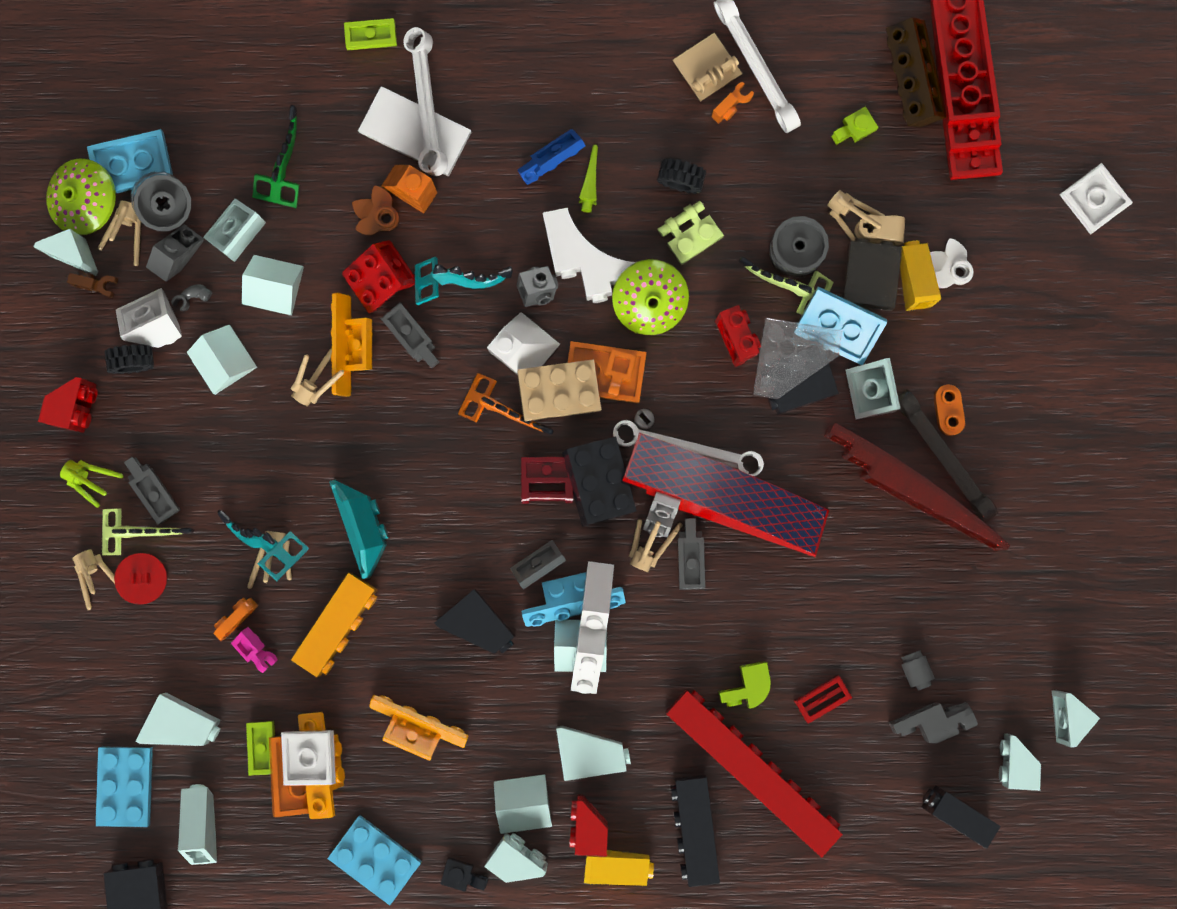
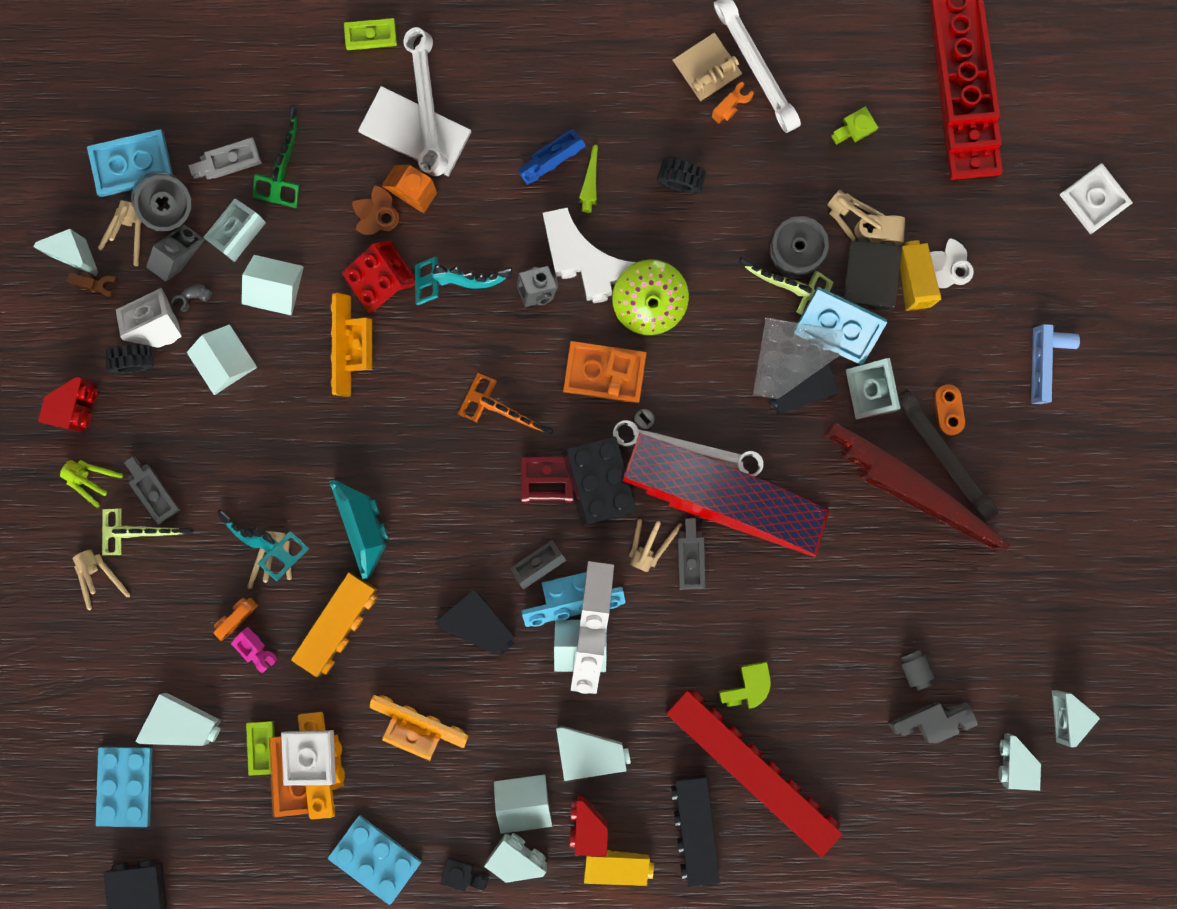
(91, 196): lime dish -> none
(140, 578): red piece -> none
(197, 825): light aqua slope -> none
(227, 160): none -> light grey hinge
(305, 391): tan plant -> none
(410, 334): dark grey hinge -> none
(522, 344): white slope -> none
(559, 390): tan plate -> none
(663, 510): light grey slope -> none
(696, 238): yellowish green plate -> none
(737, 335): red plate -> none
(842, 688): red tile -> none
(915, 72): dark brown brick -> none
(960, 816): black brick -> none
(1042, 359): none -> light blue piece

